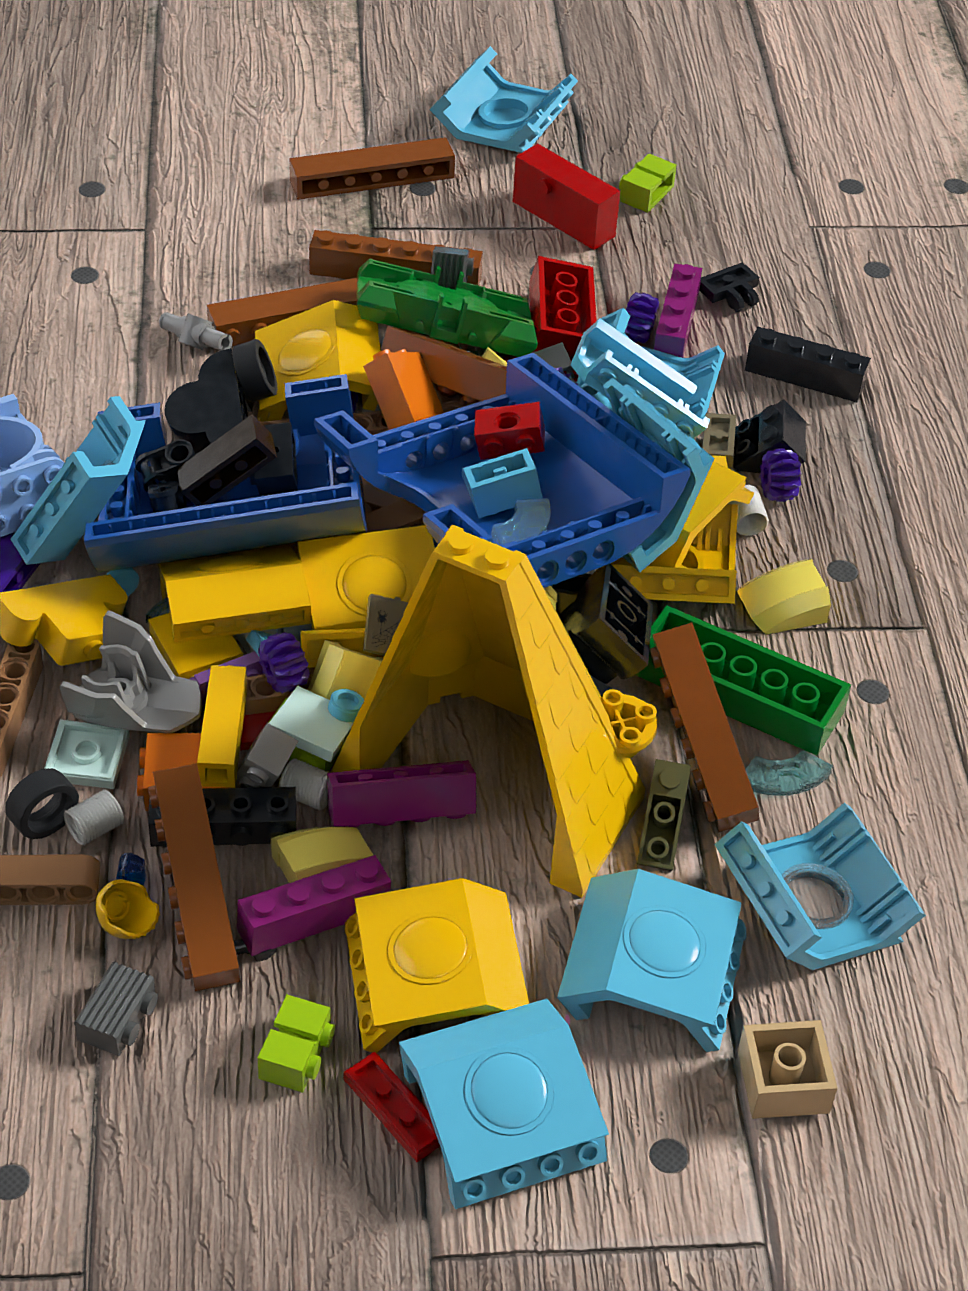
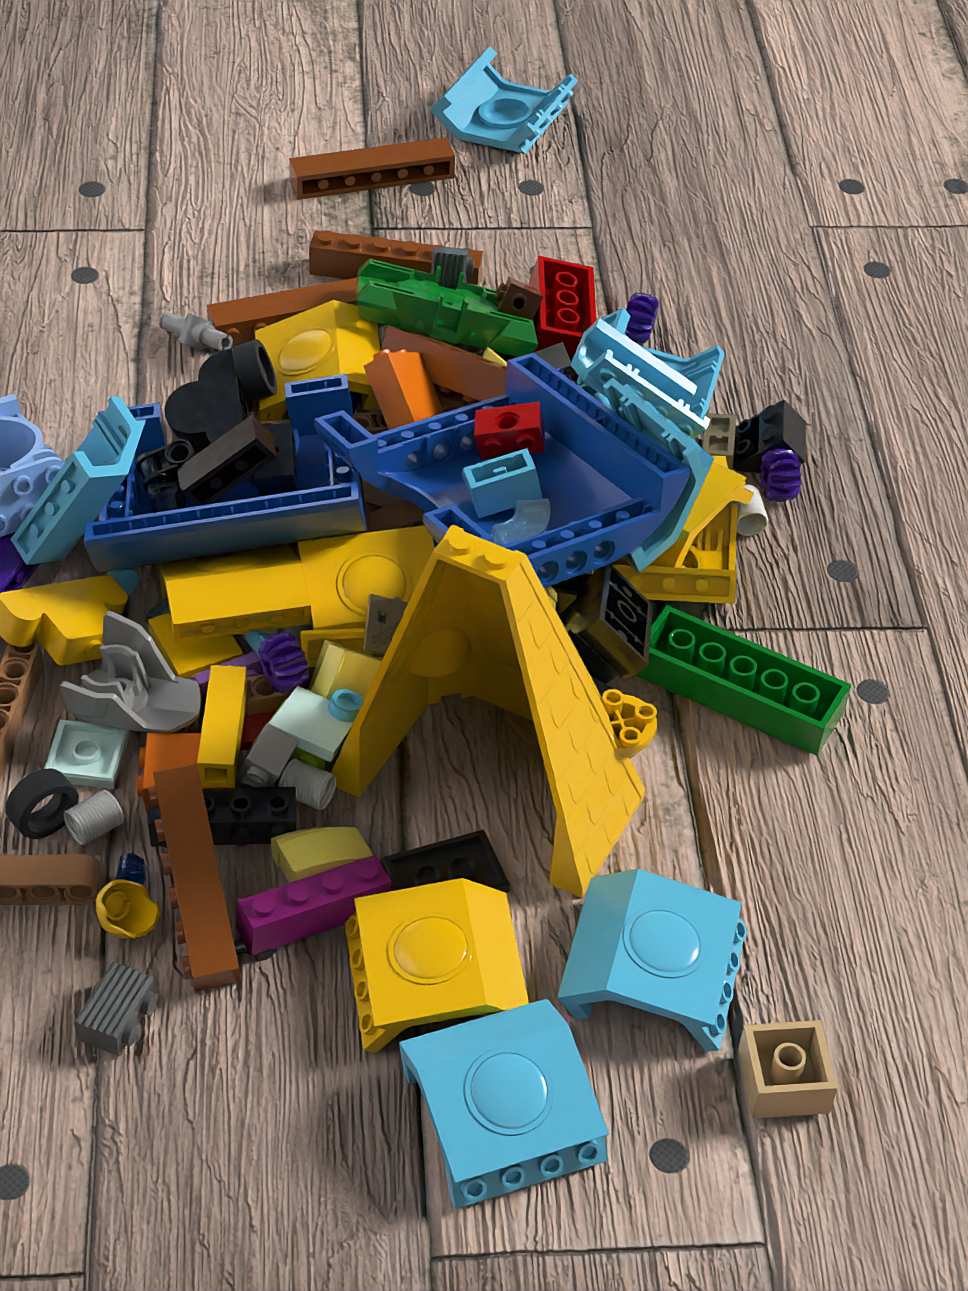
(293, 1052): lime piece -> none
(393, 1105): red tile -> none
(401, 794): magenta brick -> none
(454, 858): none -> black tile
(518, 299): none -> reddish brown brick
(566, 196): red brick -> none
(647, 182): lime piece -> none
(664, 814): olive slope -> none
(678, 310): magenta brick -> none
(705, 728): dark orange brick -> none
(729, 283): black hinge -> none
(787, 598): light yellow slope -> none
(788, 775): clear light blue tile -> none
(807, 364): black brick -> none
(823, 890): medium azure panel -> none

